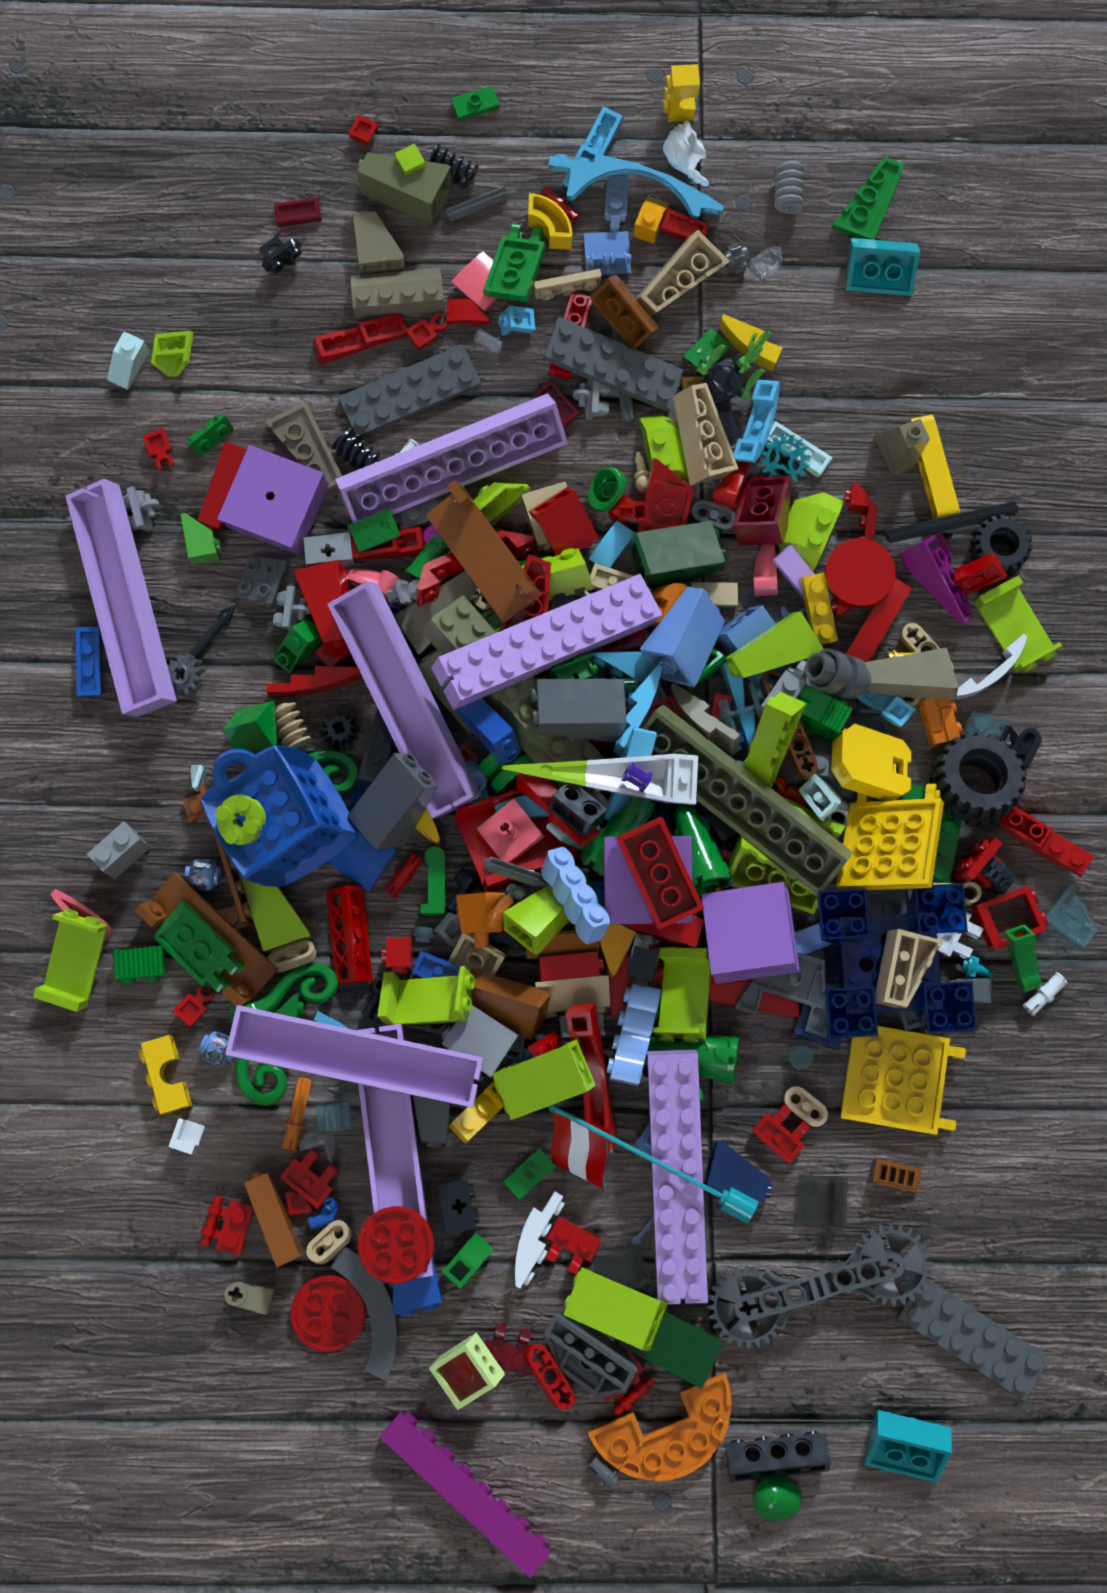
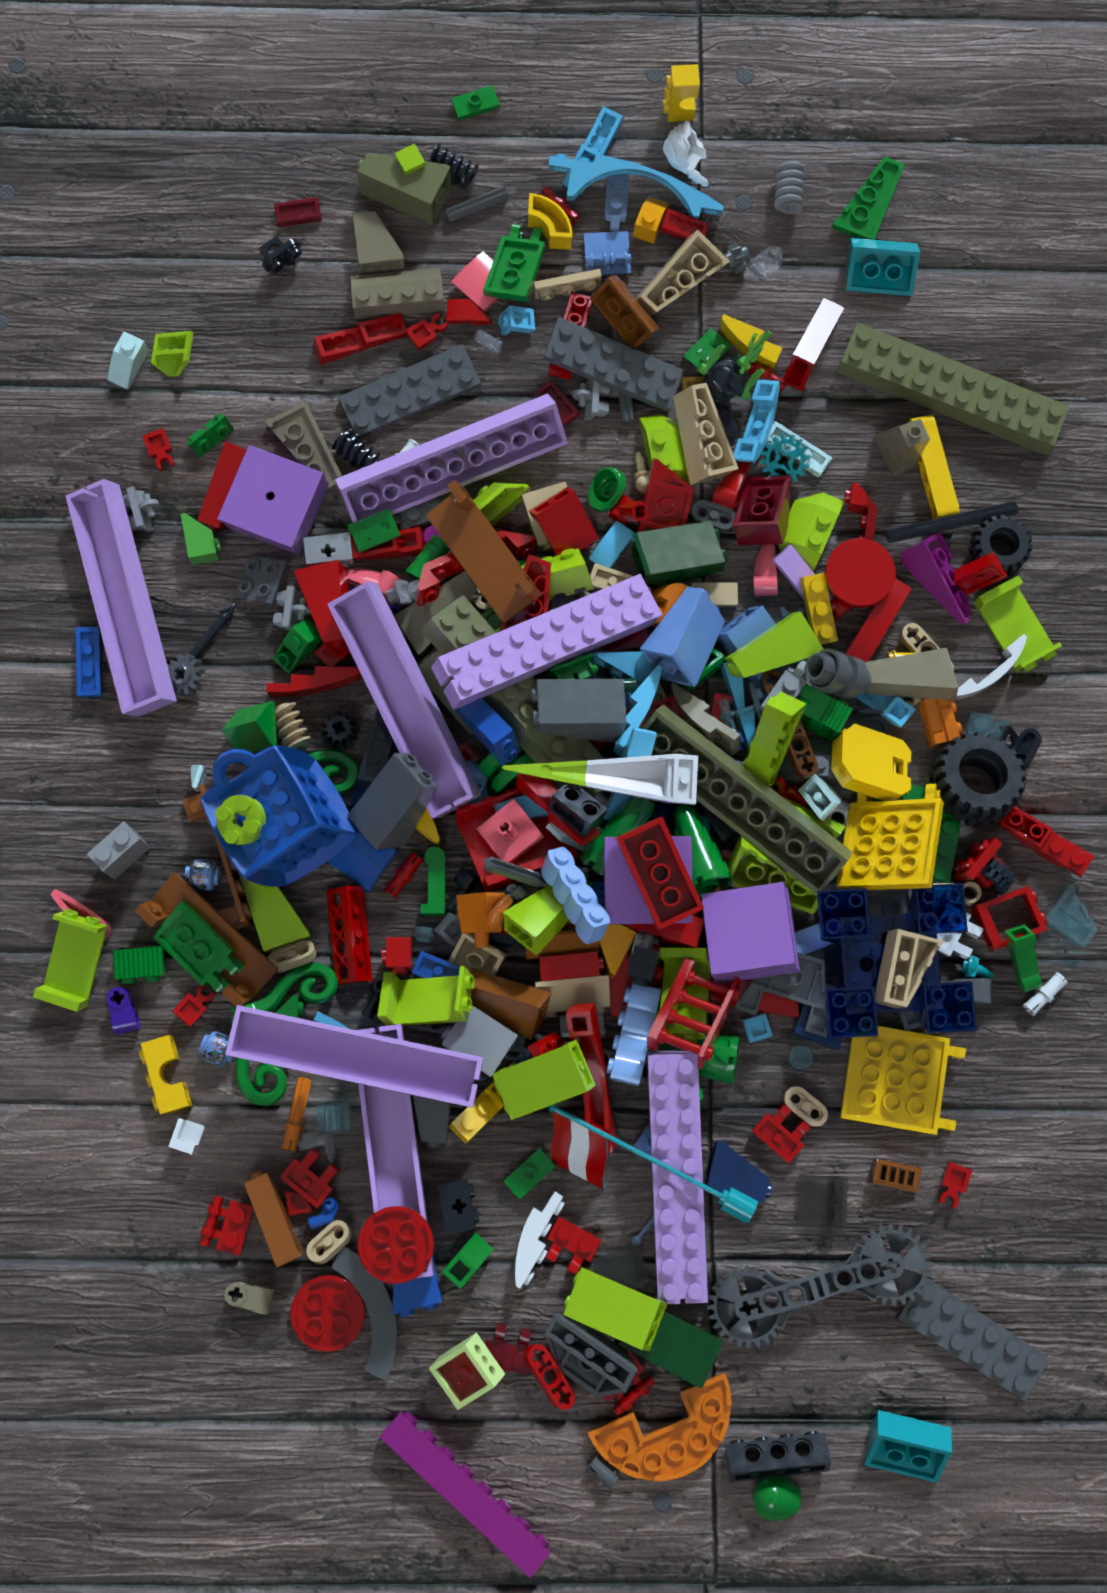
(124, 1014): none -> dark purple piece
(363, 130): red plate -> none
(637, 777): dark purple bush -> none
(678, 995): none -> red fence
(757, 1028): none -> medium azure tile
(767, 375): none -> red pin
(812, 344): none -> slope
(953, 389): none -> olive brick
(955, 1180): none -> red plate

